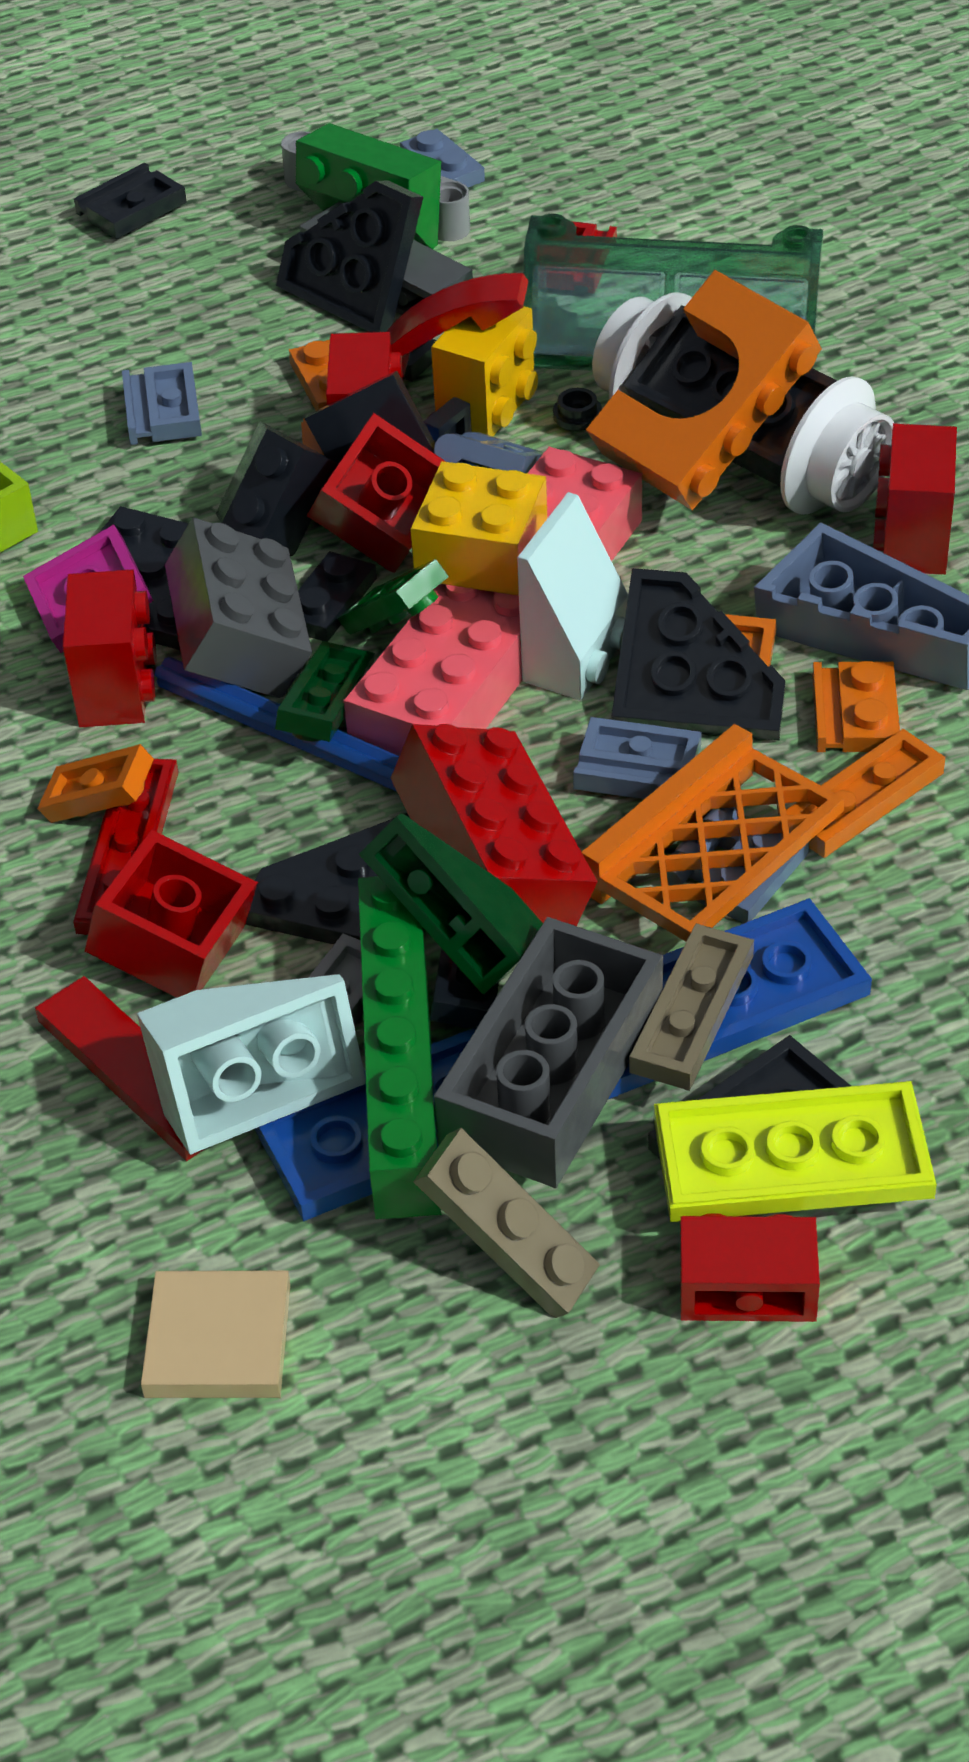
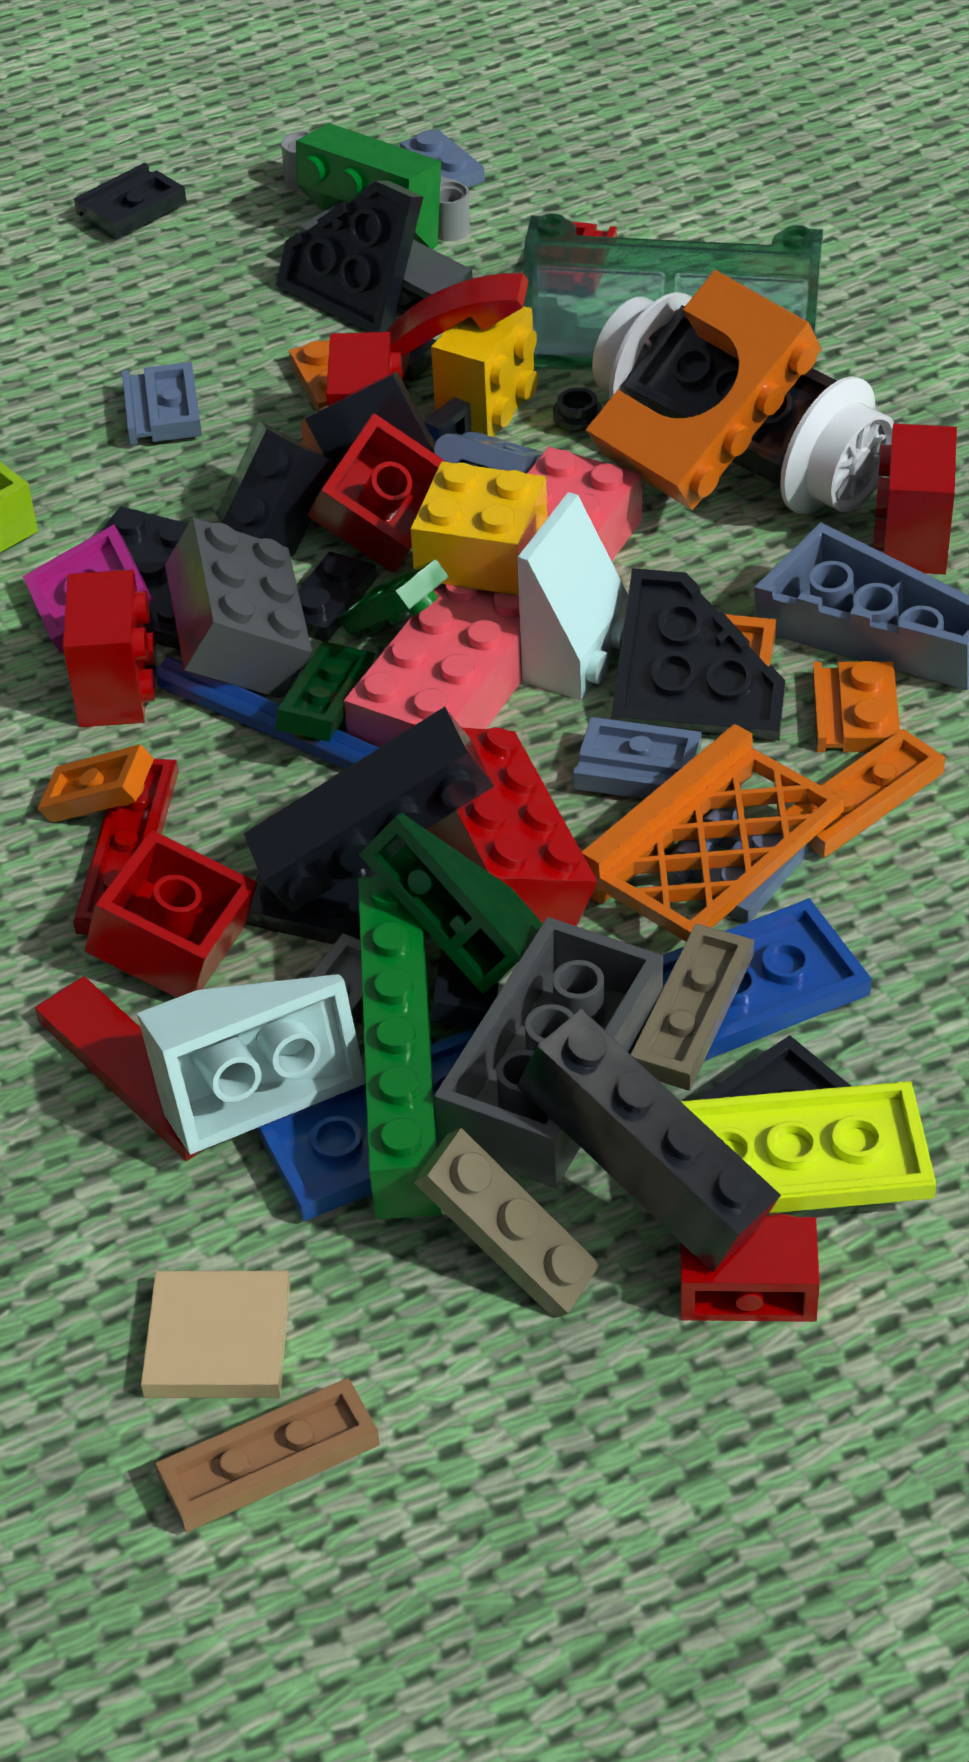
(267, 1454): none -> medium nougat plate
(320, 835): none -> black brick
(647, 1140): none -> black brick

